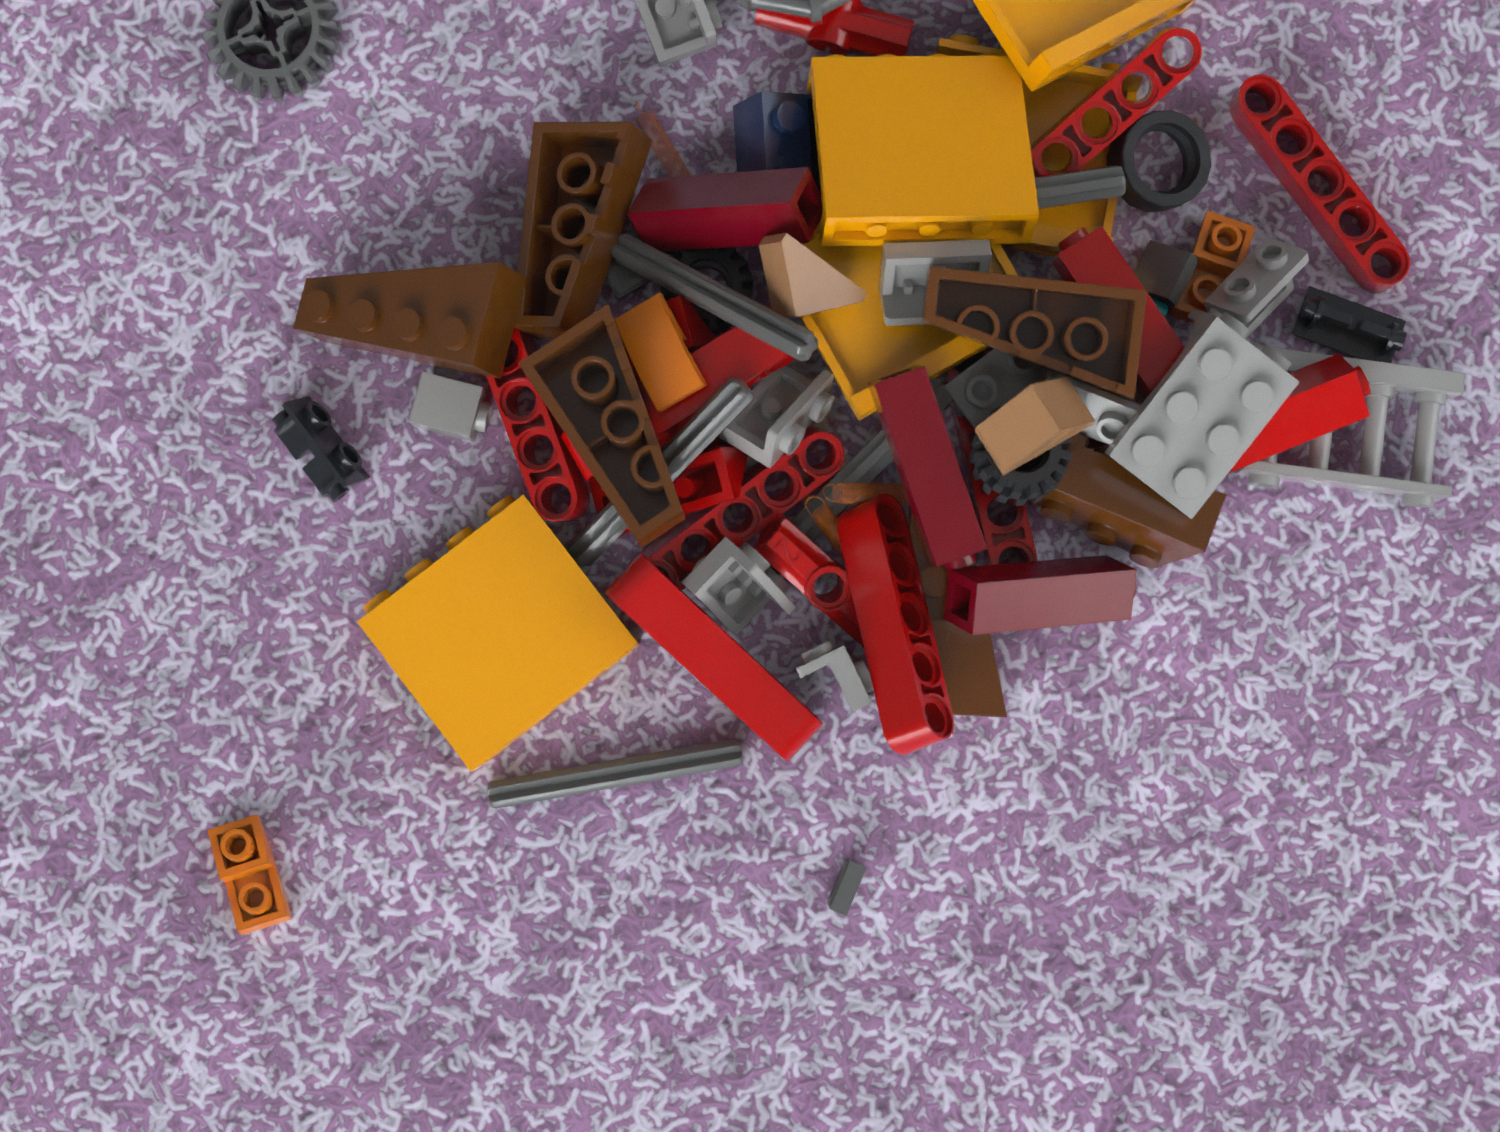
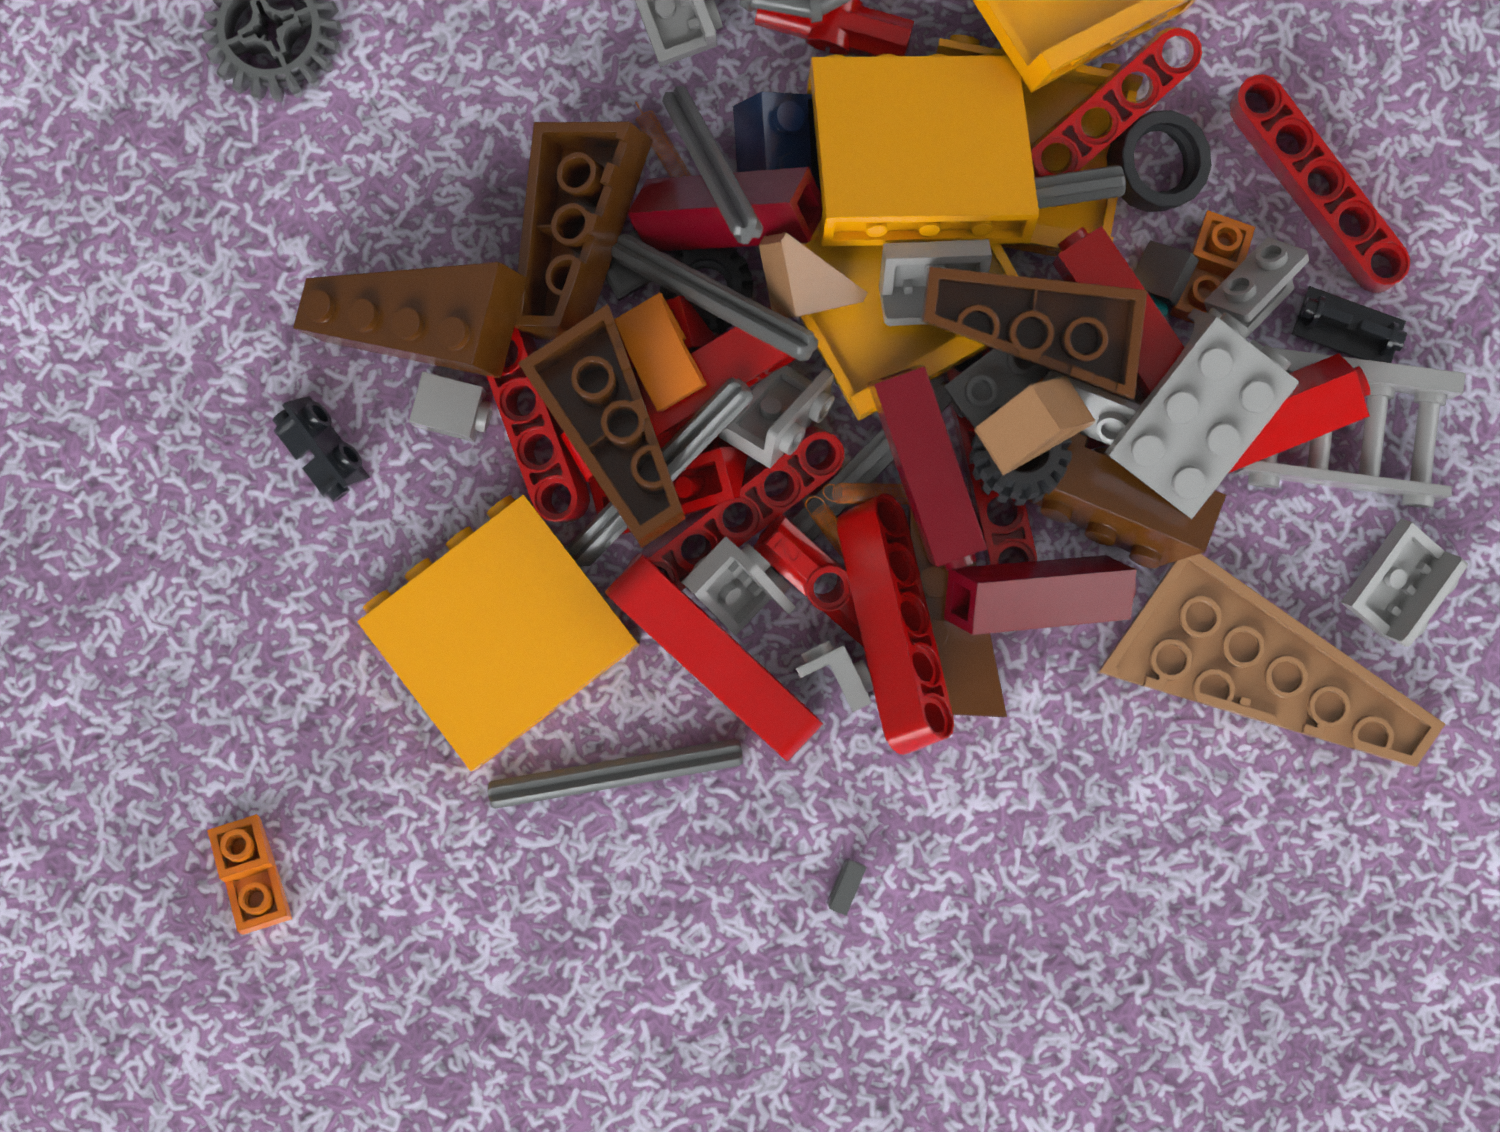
(712, 165): none -> dark grey axle
(1240, 653): none -> medium nougat wing
(1404, 584): none -> light grey bracket

